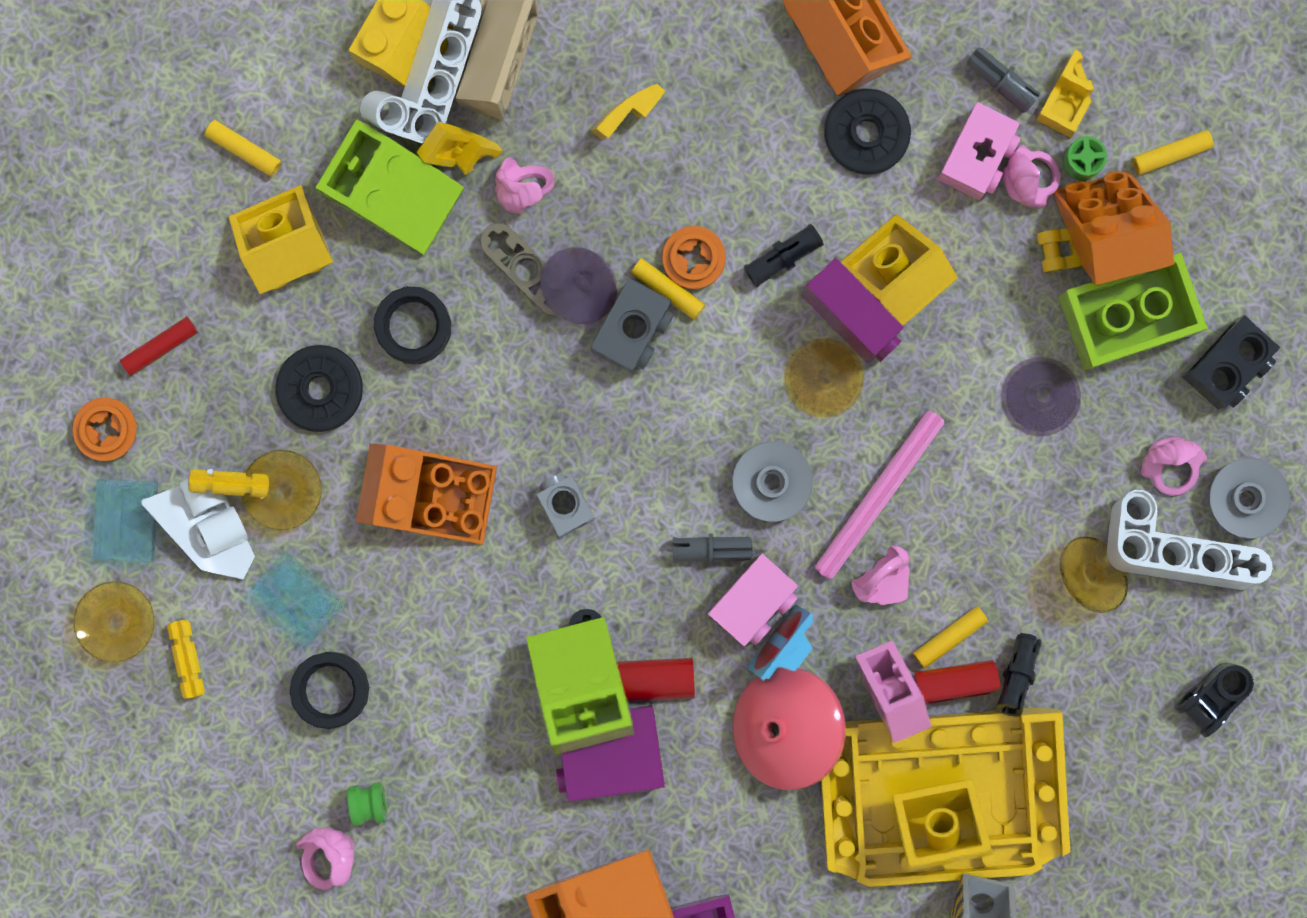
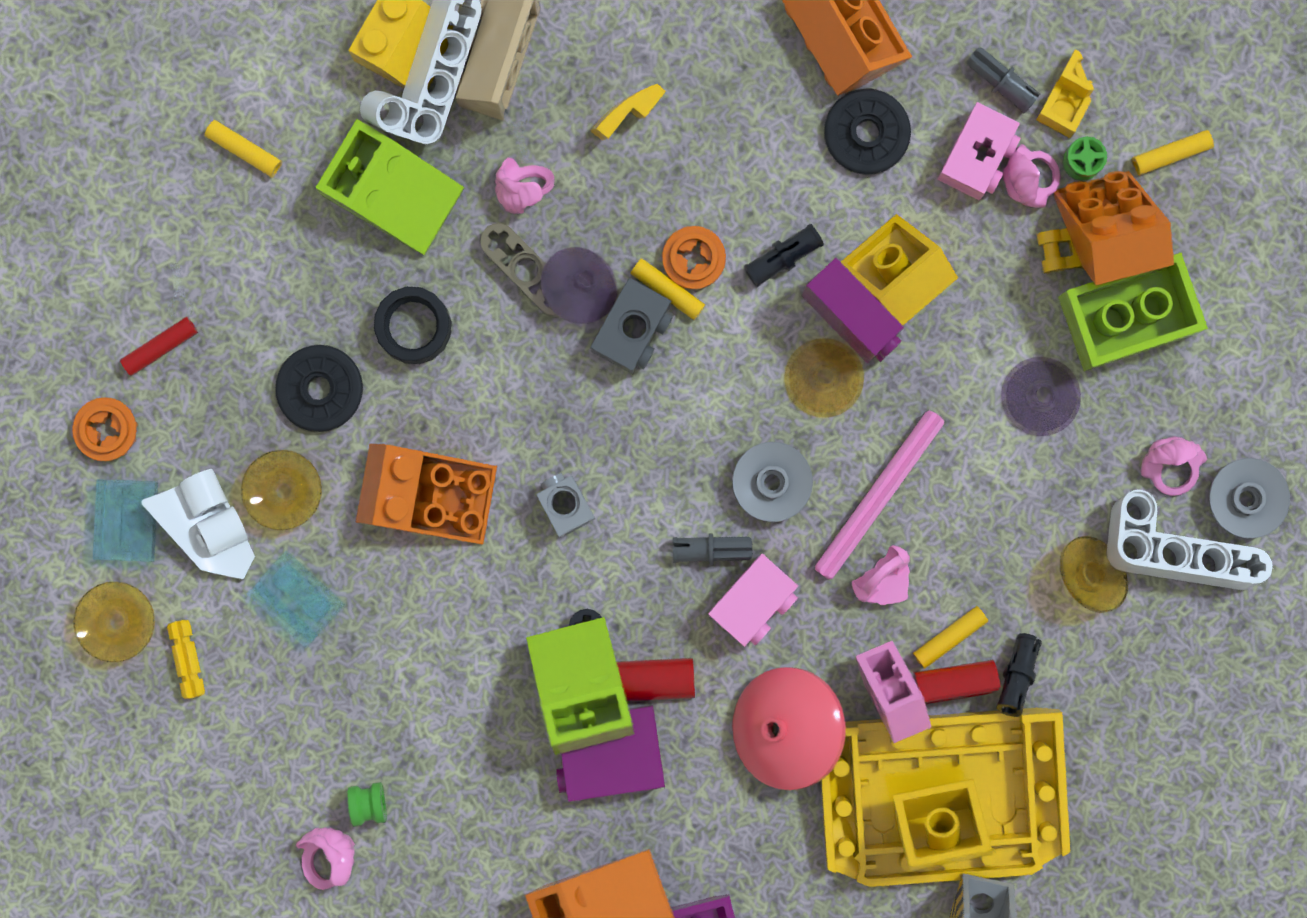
(228, 483): yellow axle -> none
(280, 240): yellow slope -> none
(299, 685): black tyre -> none
(454, 146): yellow slope -> none
(786, 645): medium azure piece -> none
(1214, 699): black piece -> none
(1225, 356): black brick -> none

